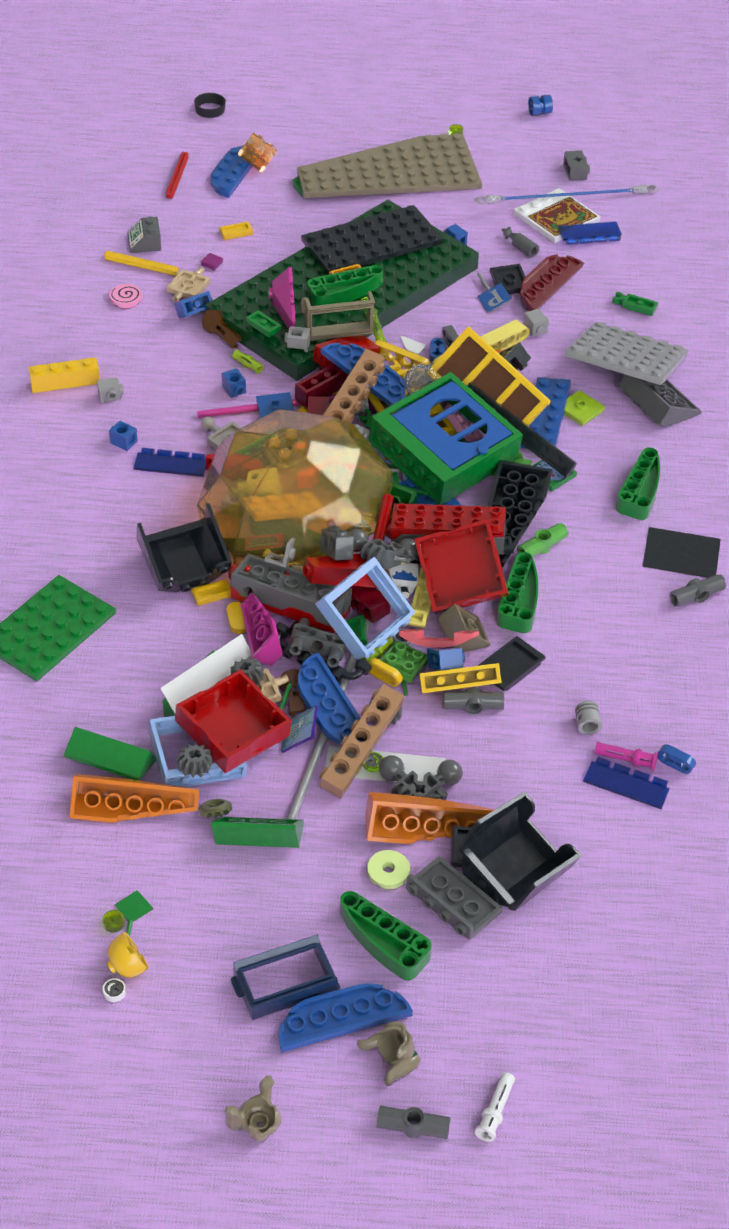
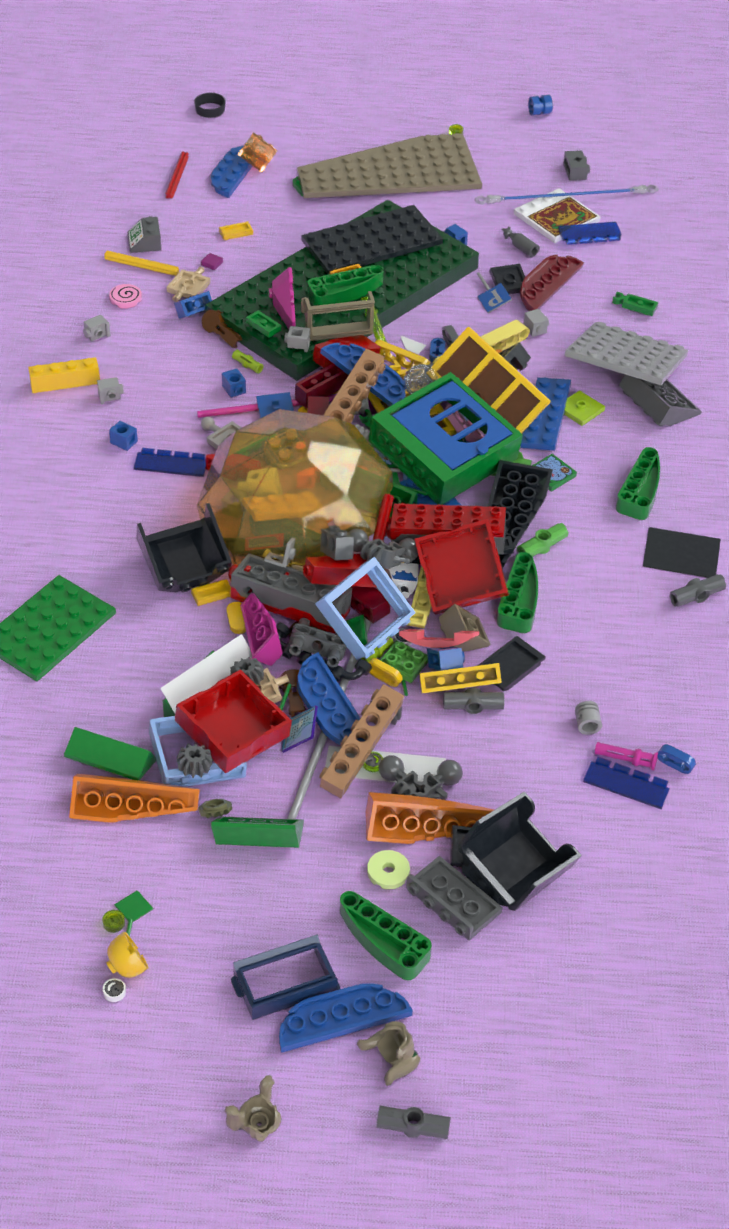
(96, 328): none -> light grey brick
(492, 1115): white pin -> none
(531, 439): black tile -> none

